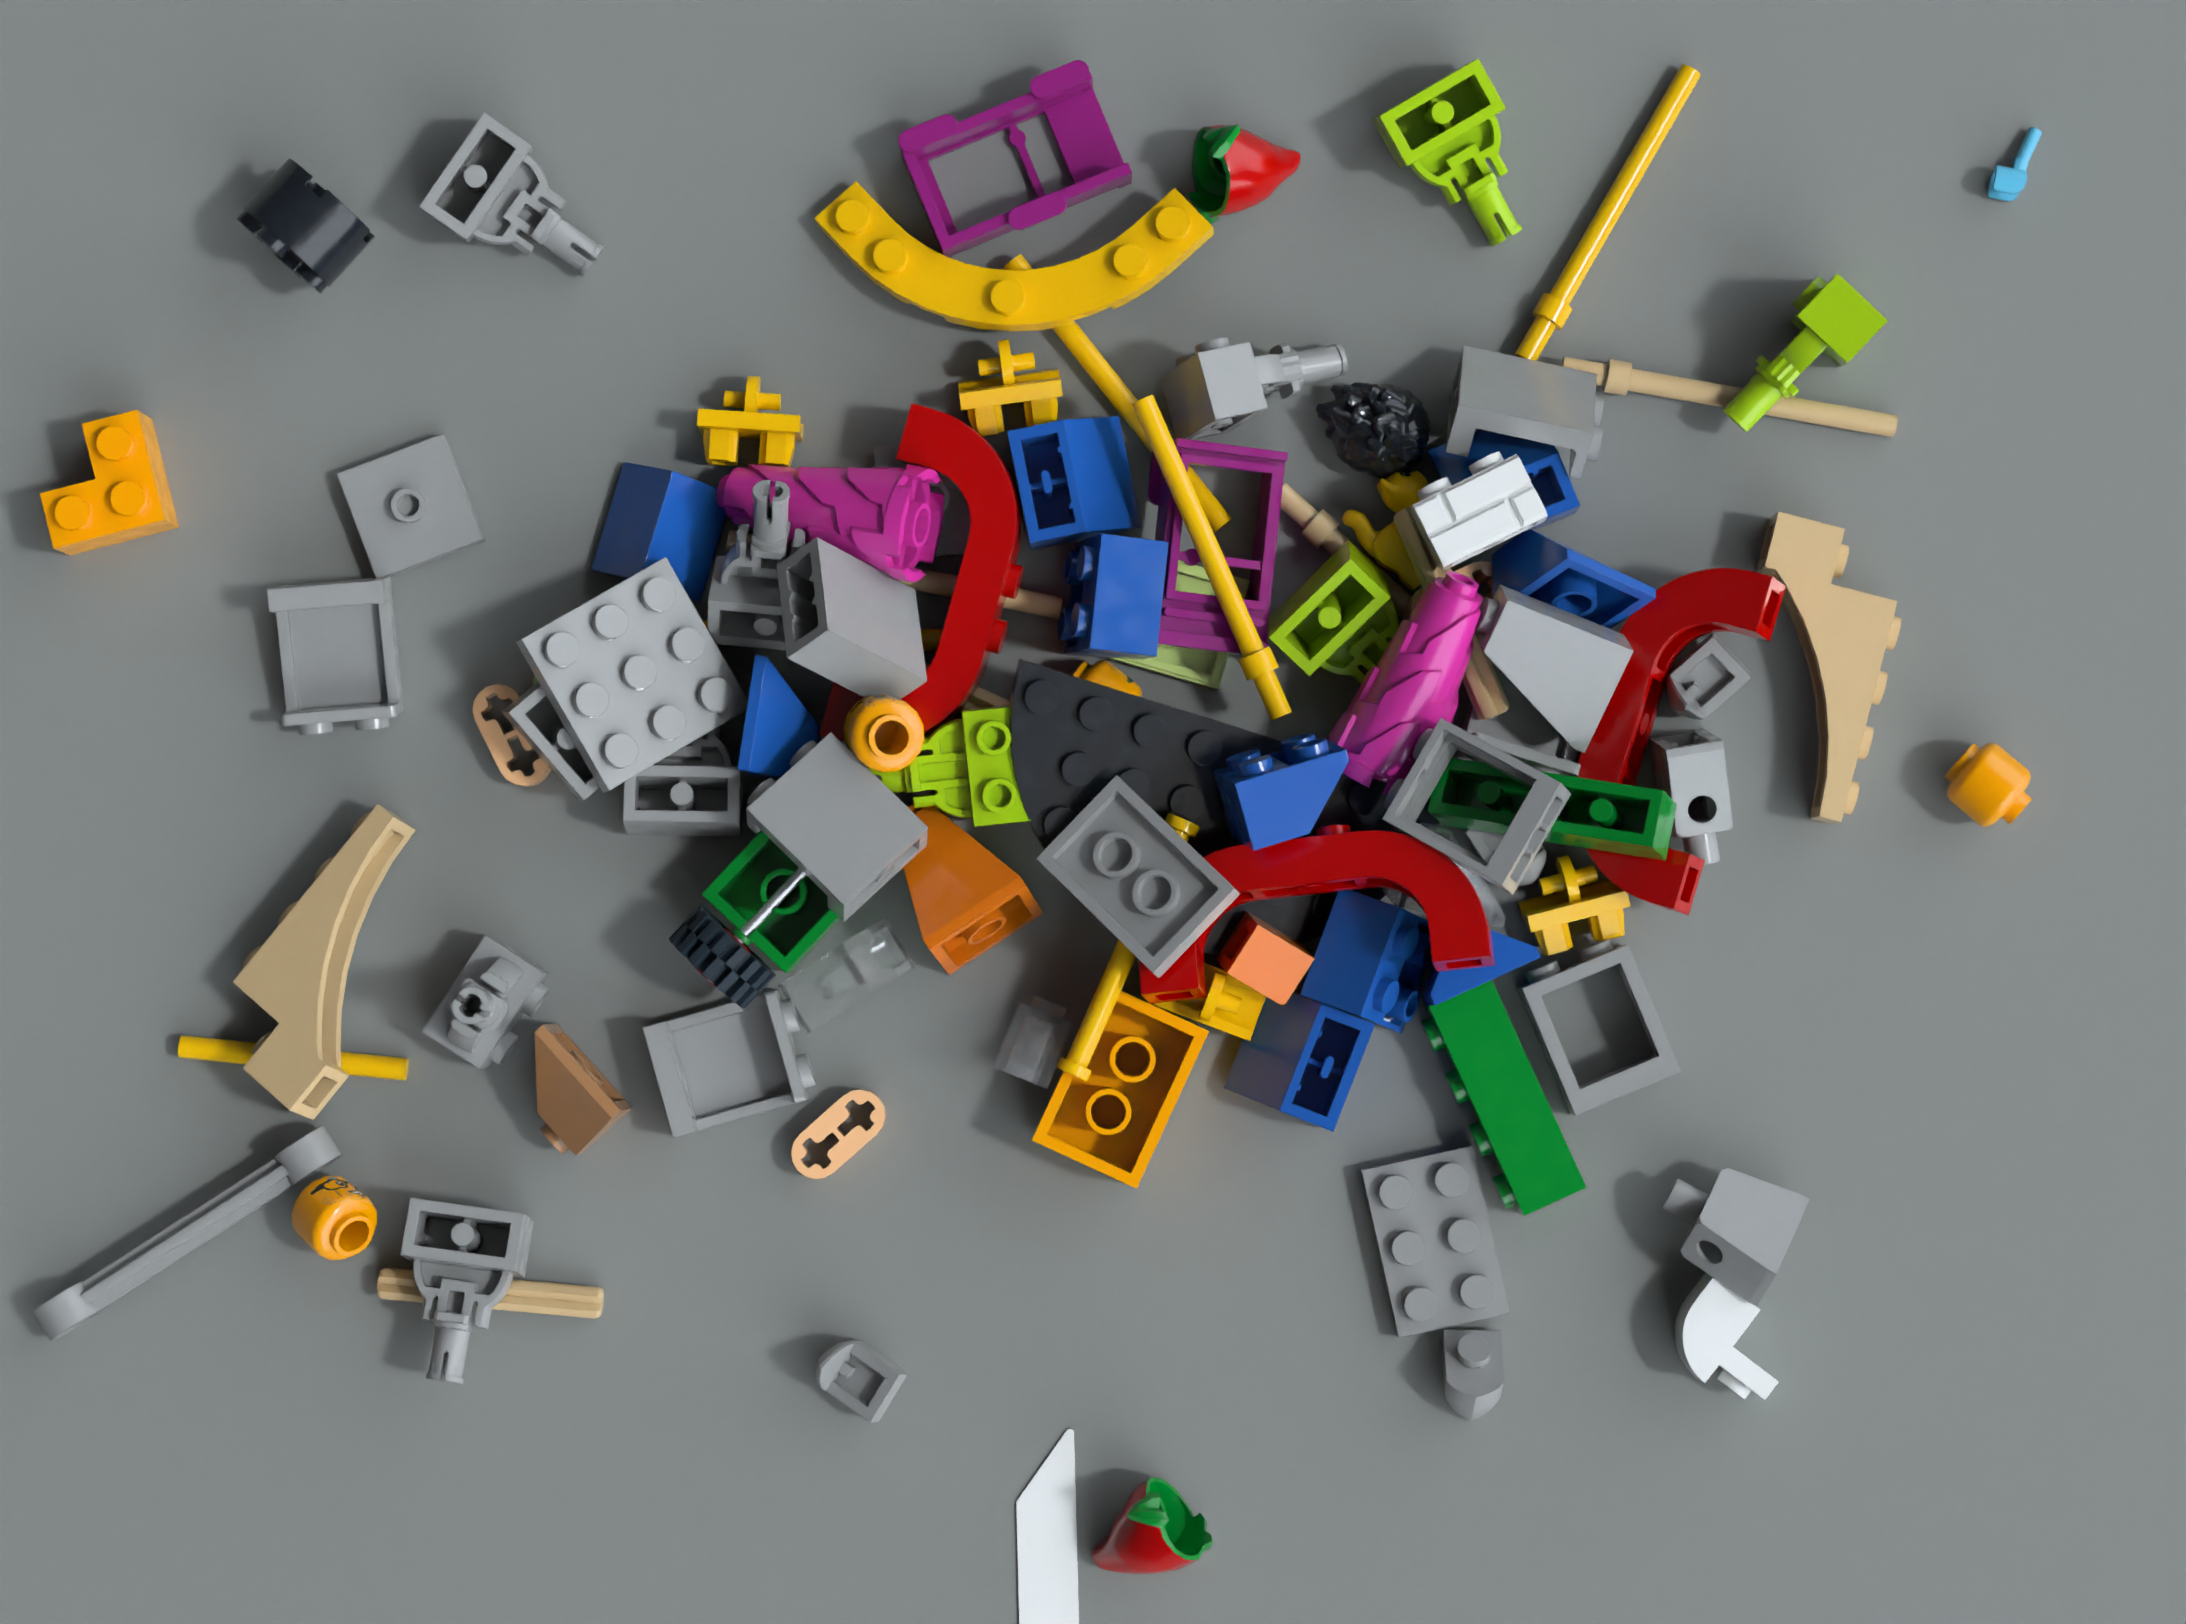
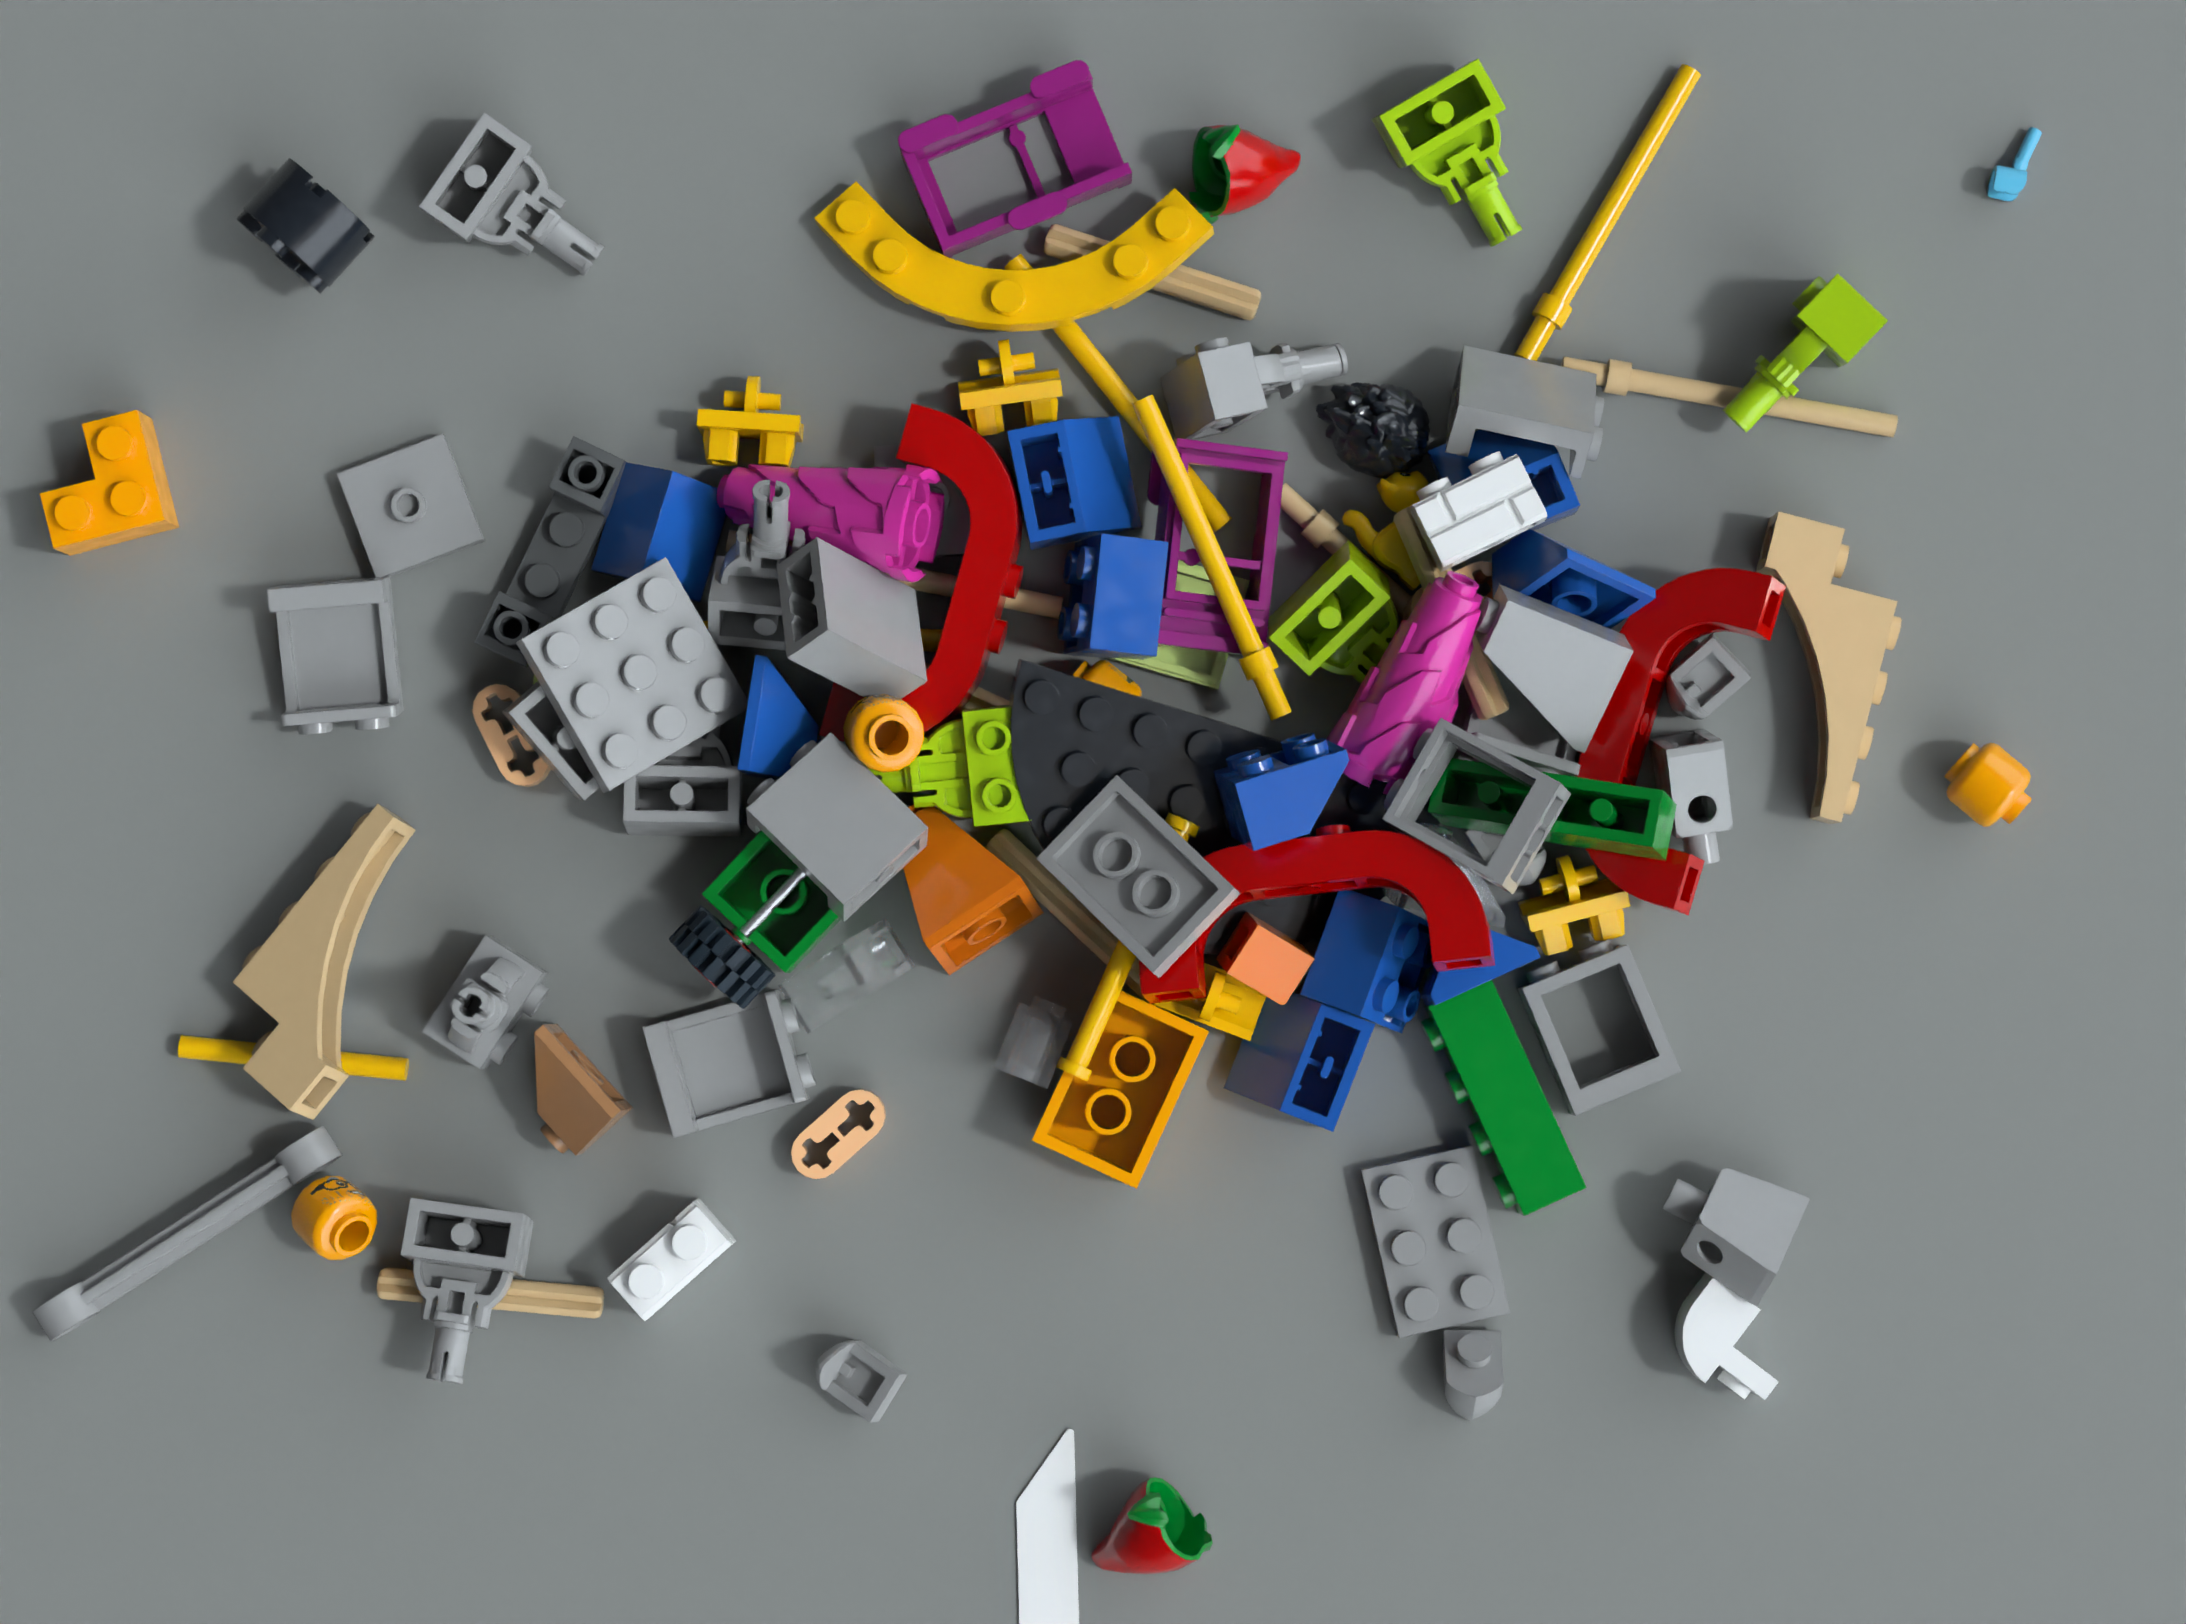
(558, 551): none -> dark grey slope
(671, 1259): none -> white brick
(1059, 900): none -> tan axle
(1181, 283): none -> tan axle

